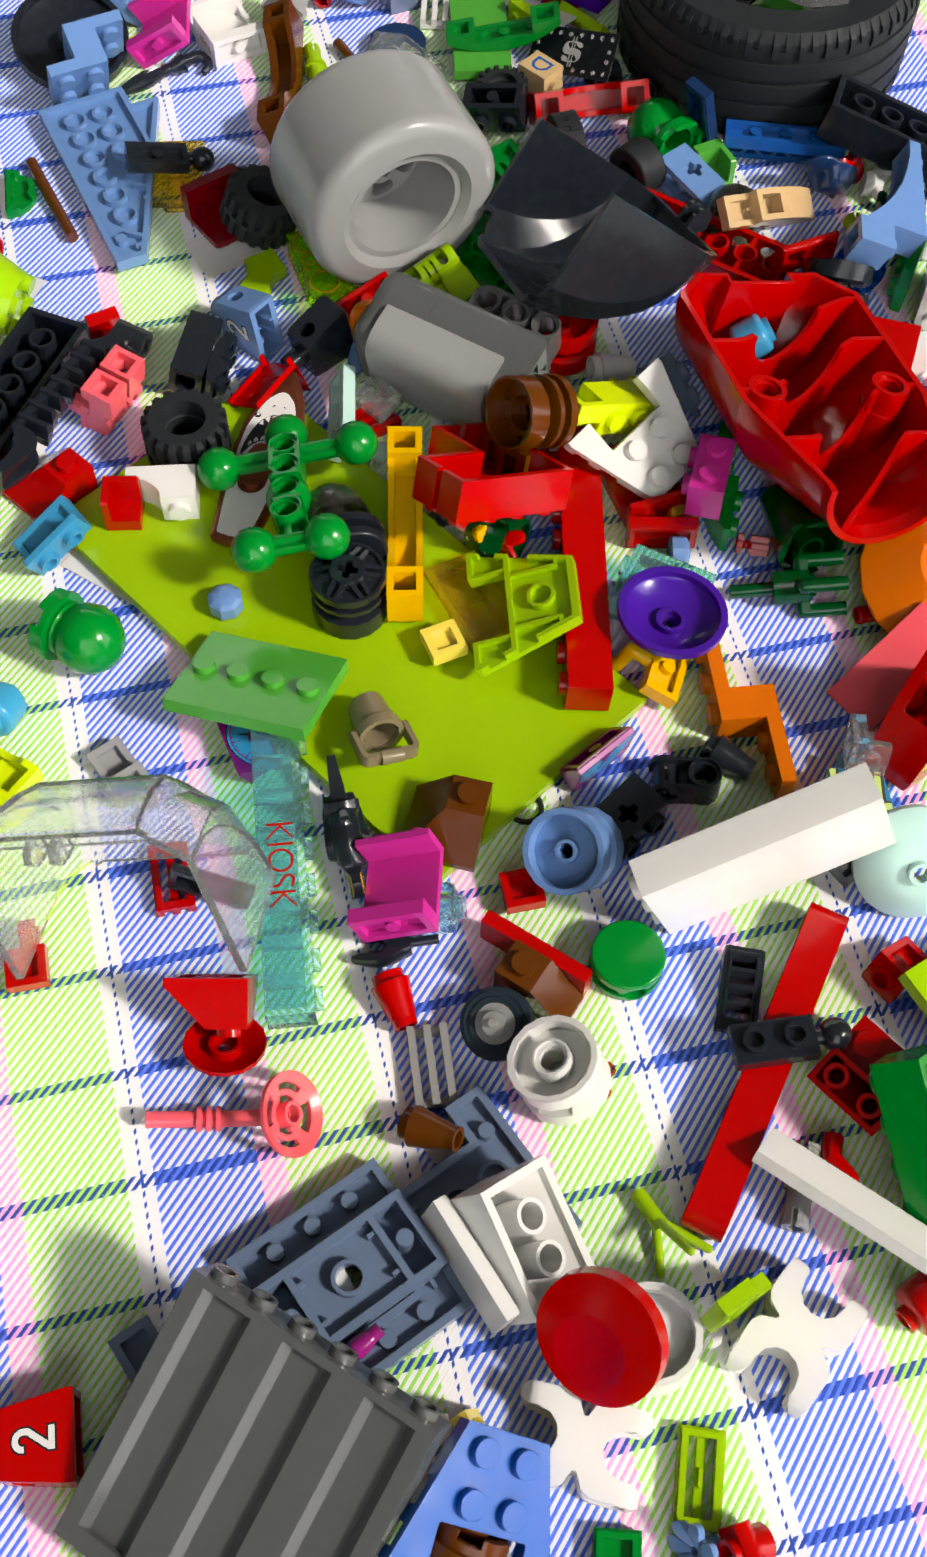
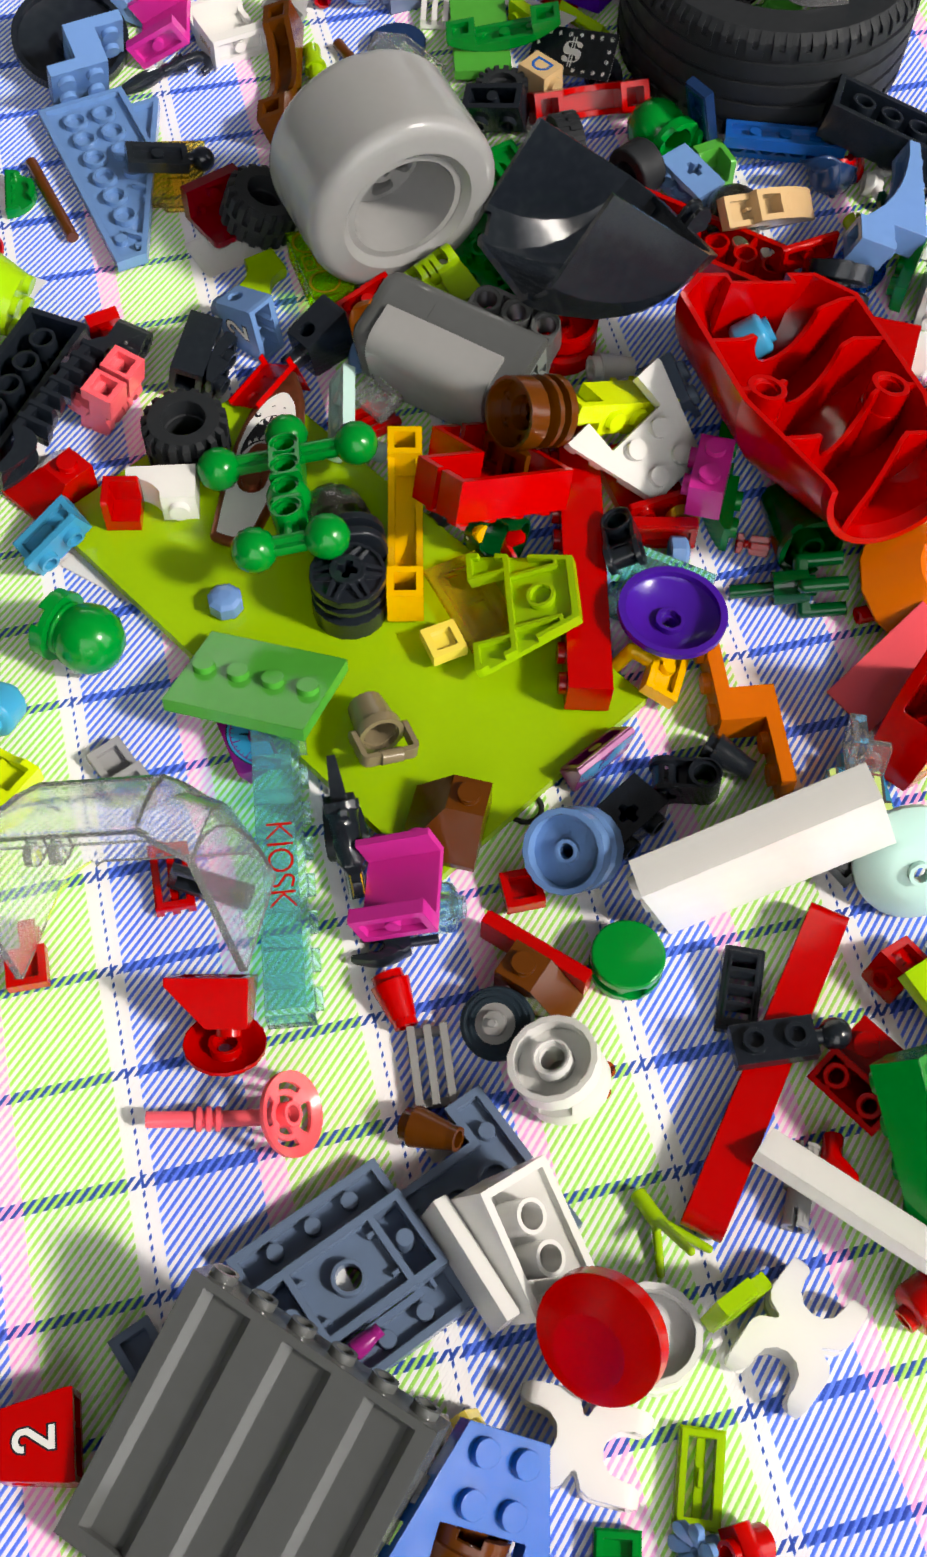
(621, 540): none -> black piece

